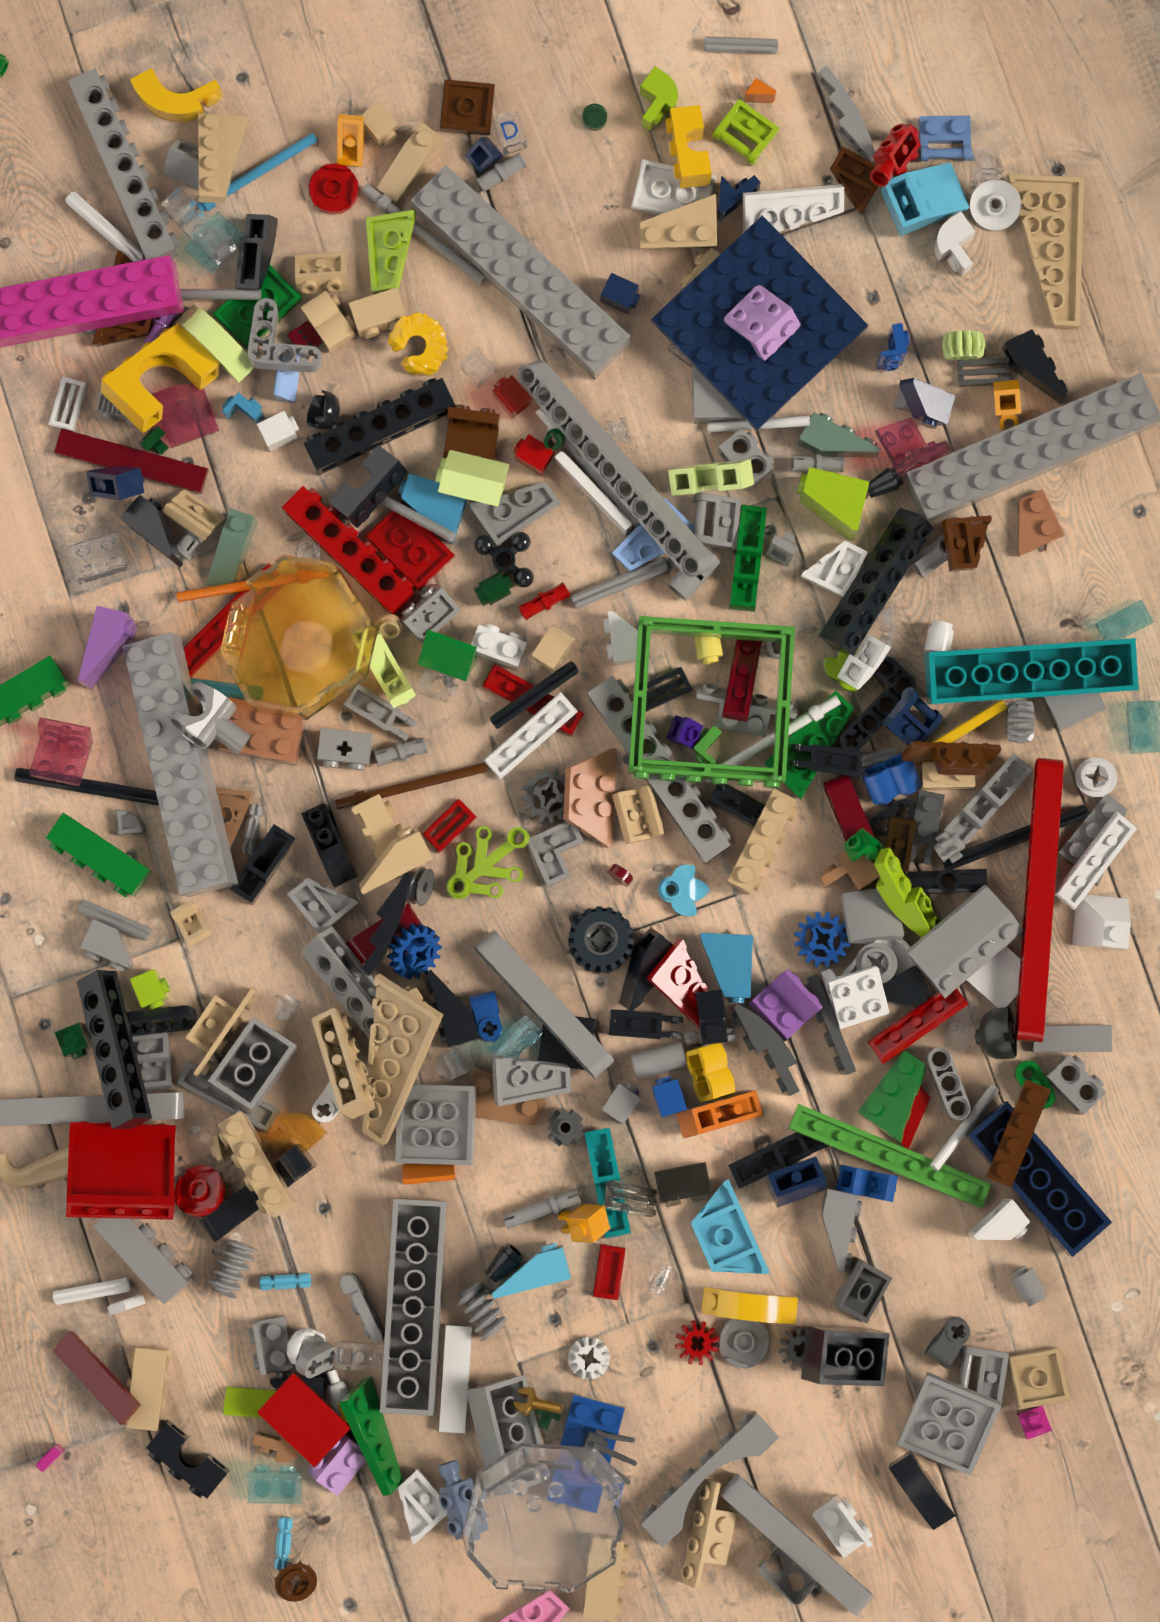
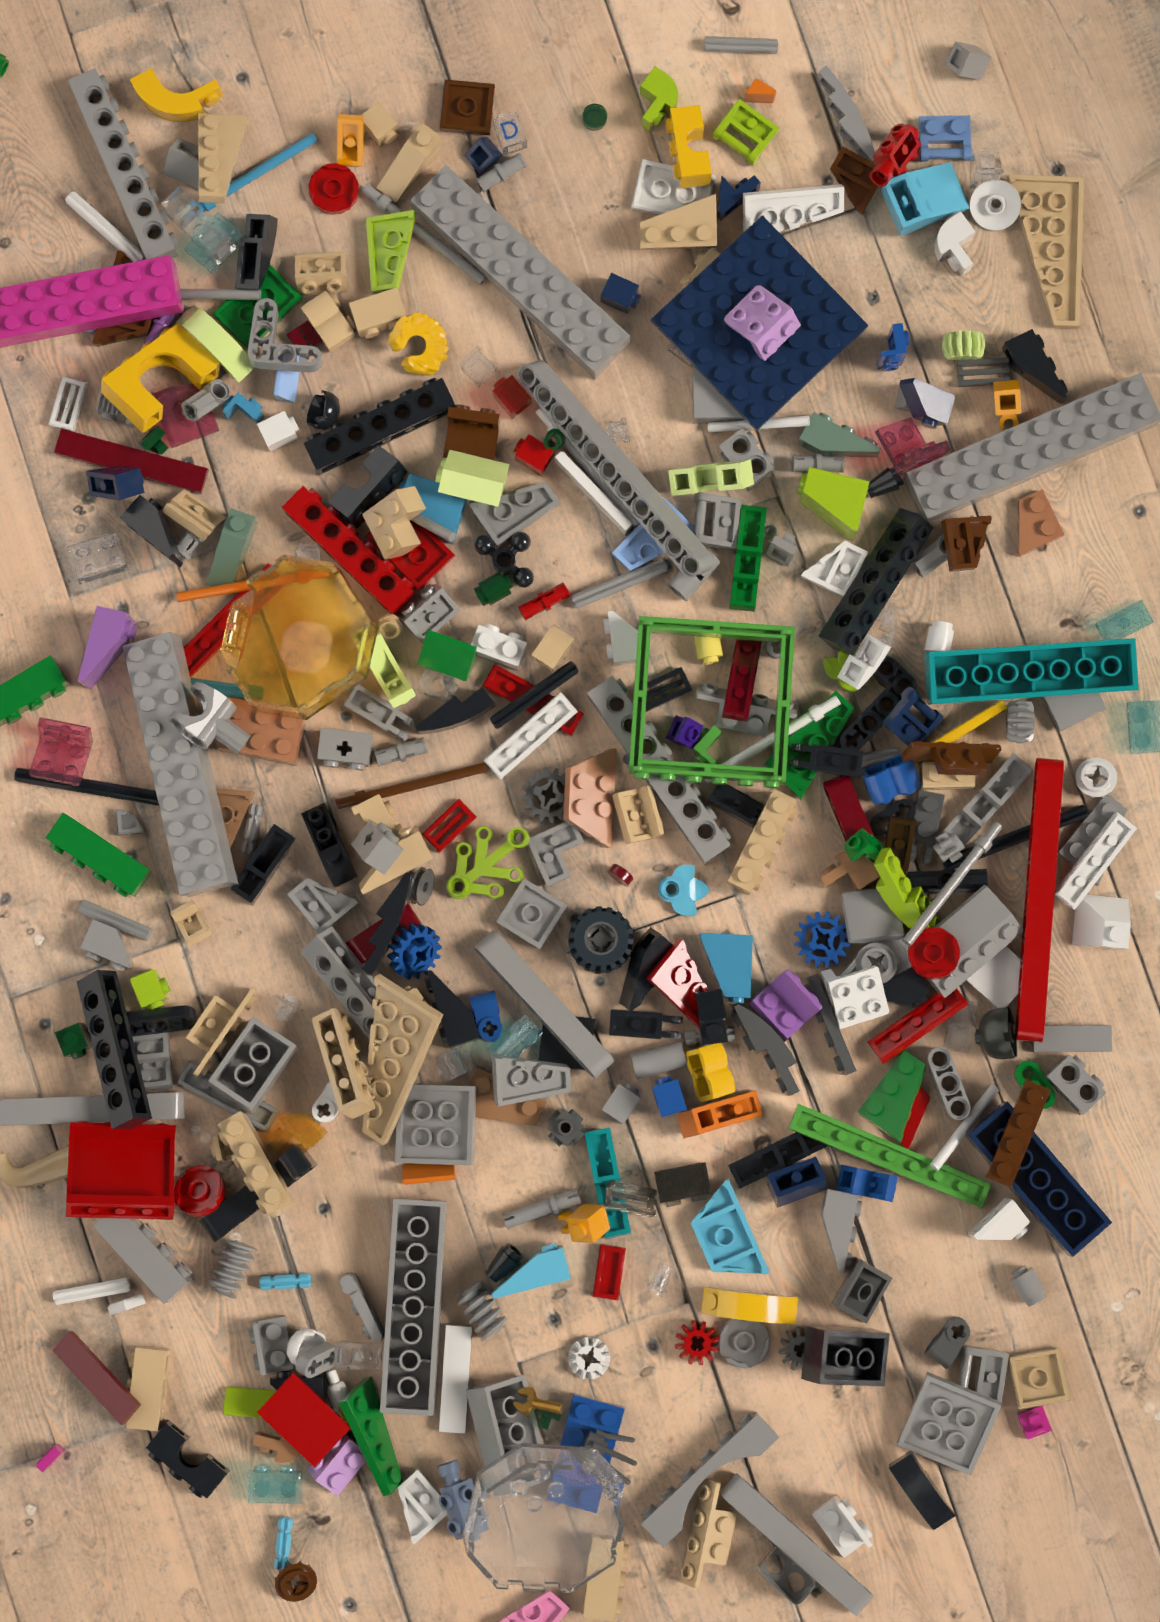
(206, 400): none -> light grey piece
(377, 846): none -> light grey brick
(391, 522): none -> tan brick
(456, 714): none -> black slope
(531, 913): none -> light grey plate
(934, 953): none -> red tile
(968, 60): none -> light grey panel
(981, 845): none -> light grey bar

